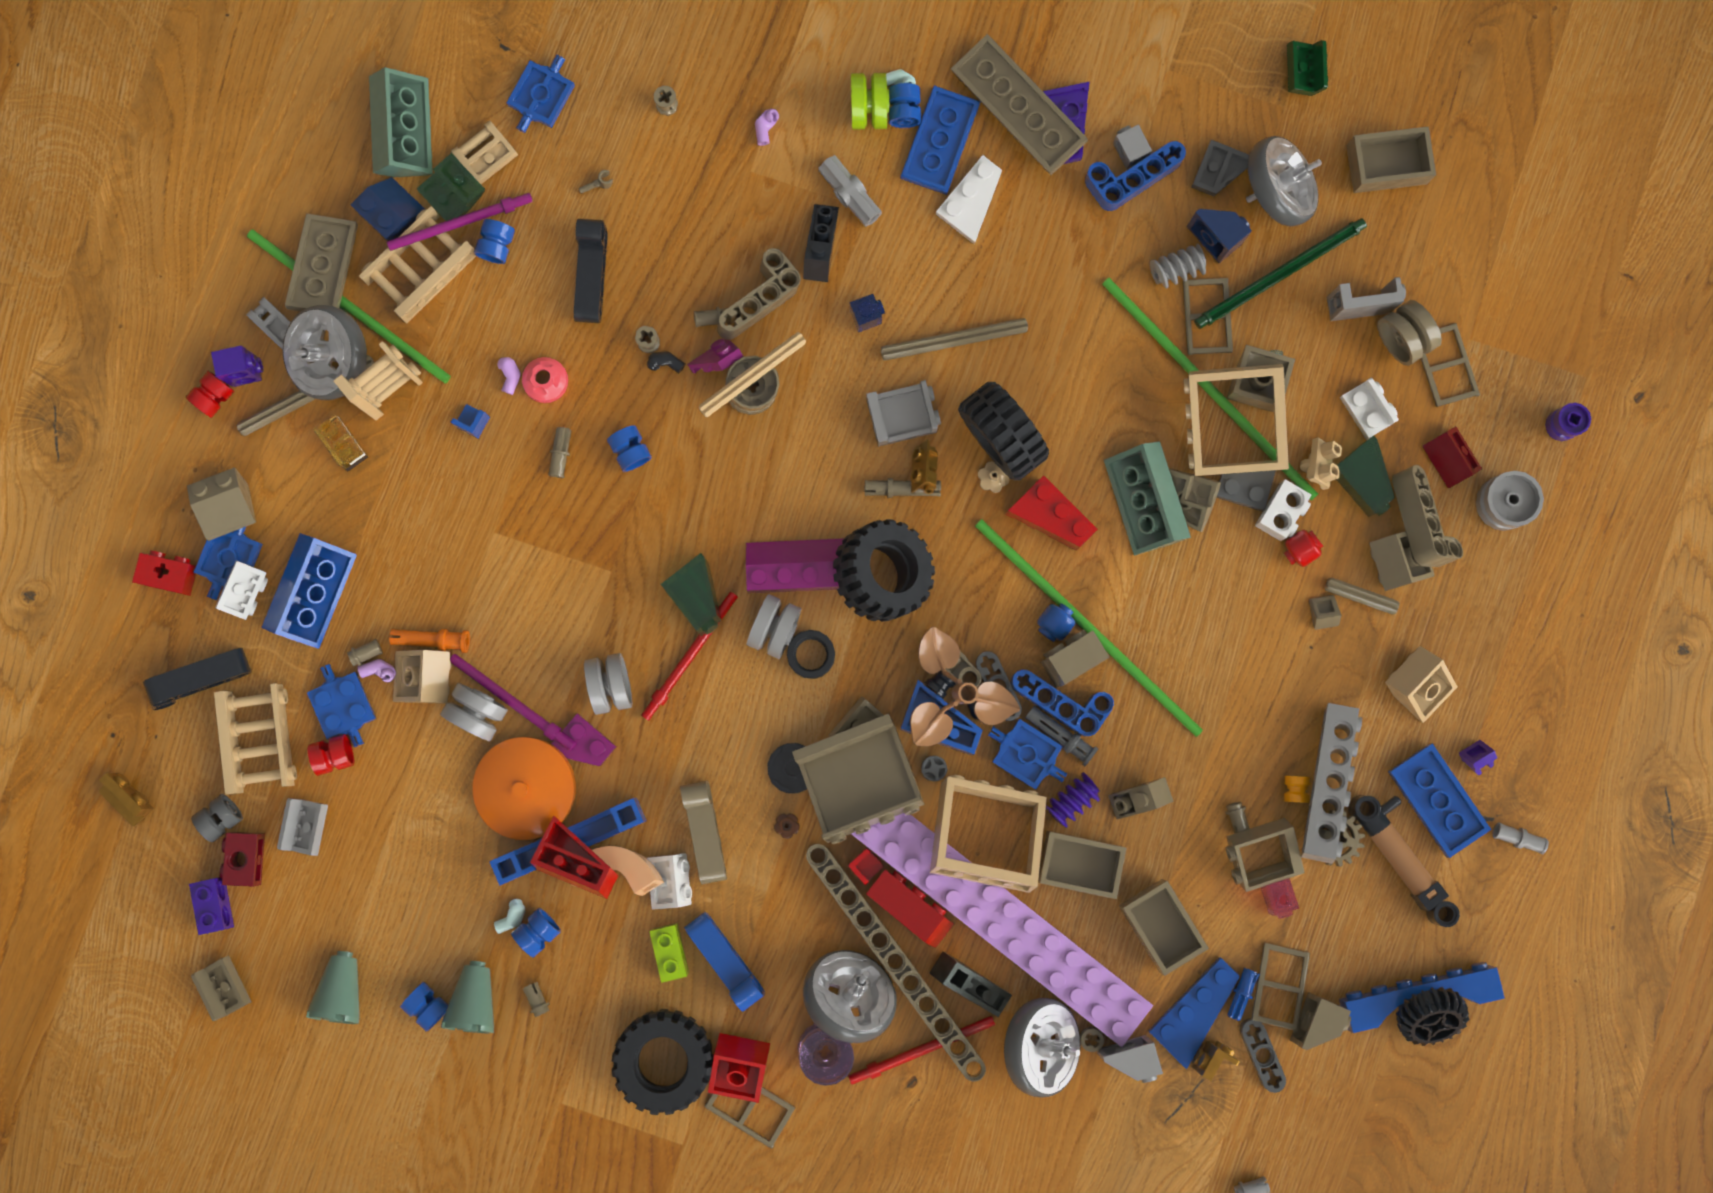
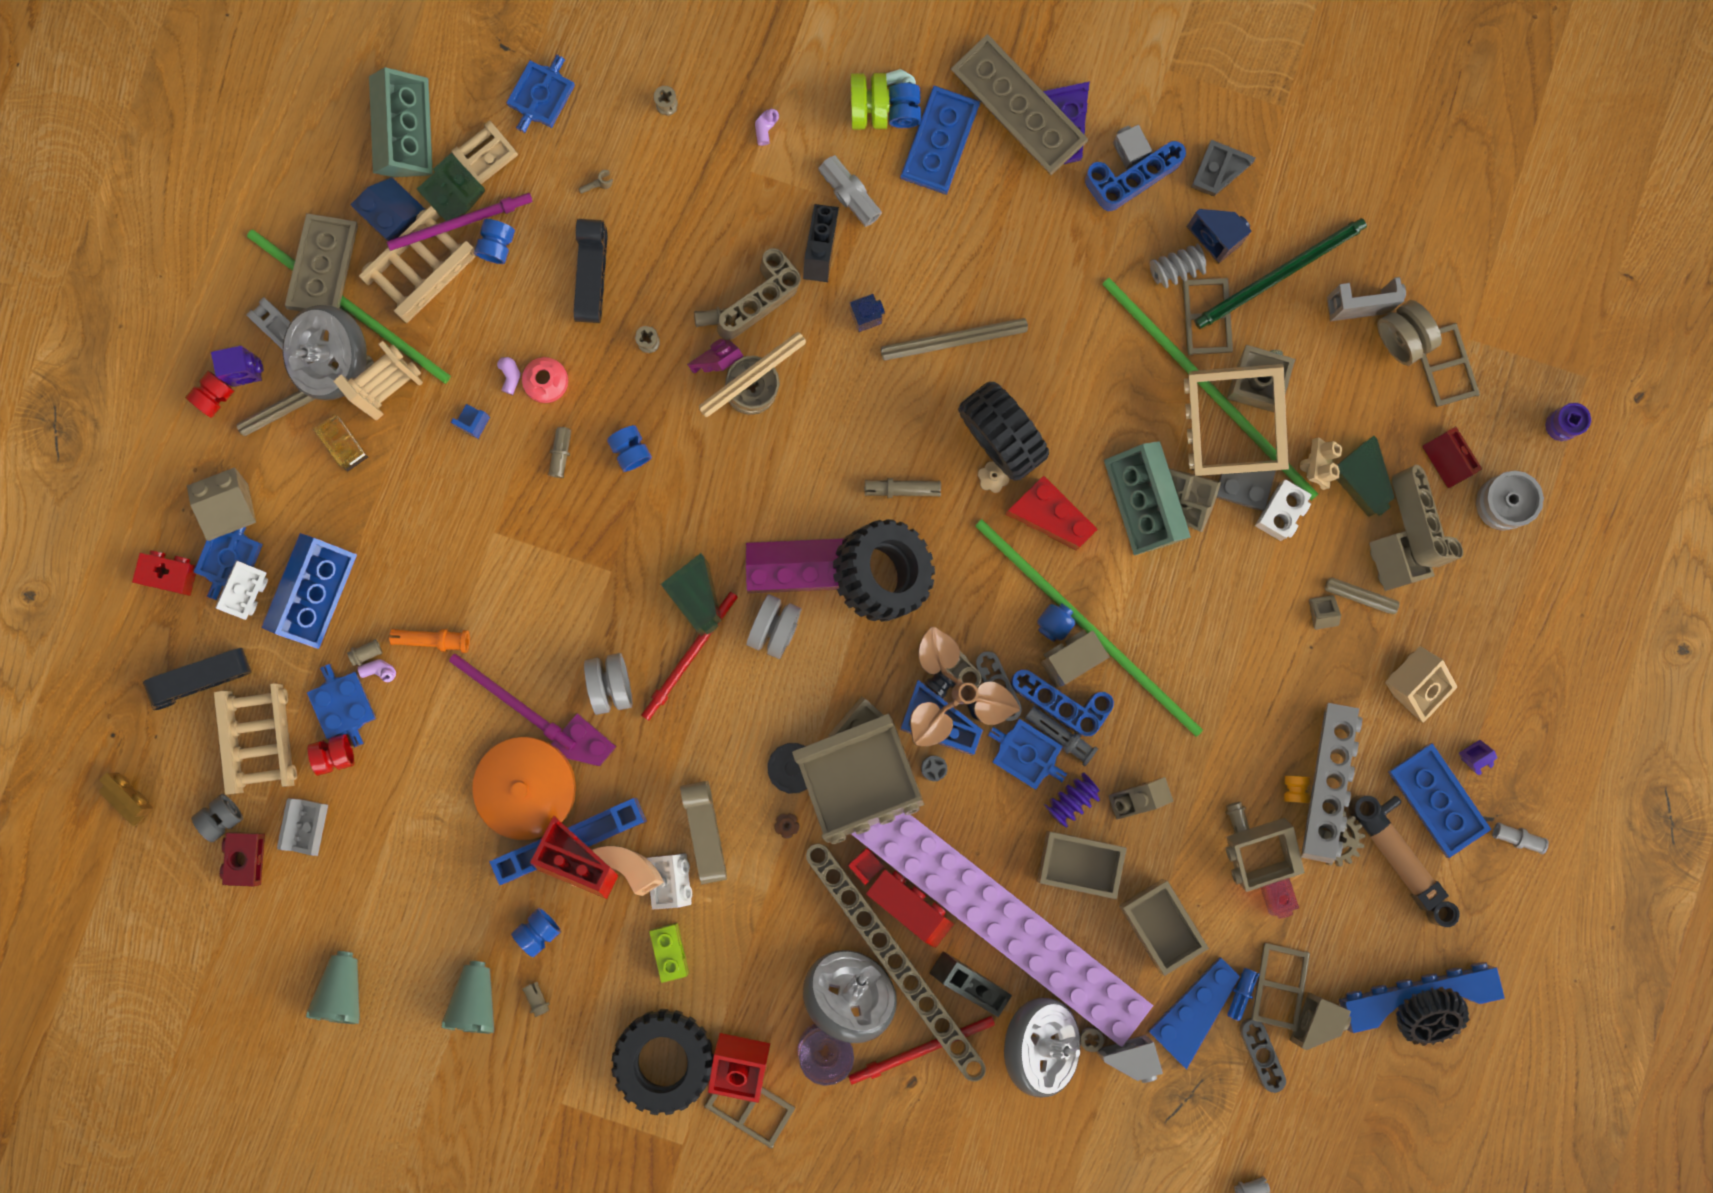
(211, 906): dark purple brick -> none
(221, 988): dark tan bracket -> none
(421, 676): tan slope -> none
(424, 1006): blue wheel -> none
(473, 713): light grey wheel -> none
(514, 916): light aqua arm -> none
(665, 358): black arm -> none
(726, 962): blue beam -> none
(813, 635): black tyre -> none
(903, 413): light grey panel -> none
(924, 459): pearl gold hinge -> none
(970, 199): white wing -> none
(981, 873): tan window -> none
(1210, 1058): pearl gold bracket -> none
(1283, 181): wheel -> none
(1303, 548): red head -> none
(1307, 67): dark green bracket -> none
(1369, 408): white bracket -> none
(1391, 159): dark tan piece -> none

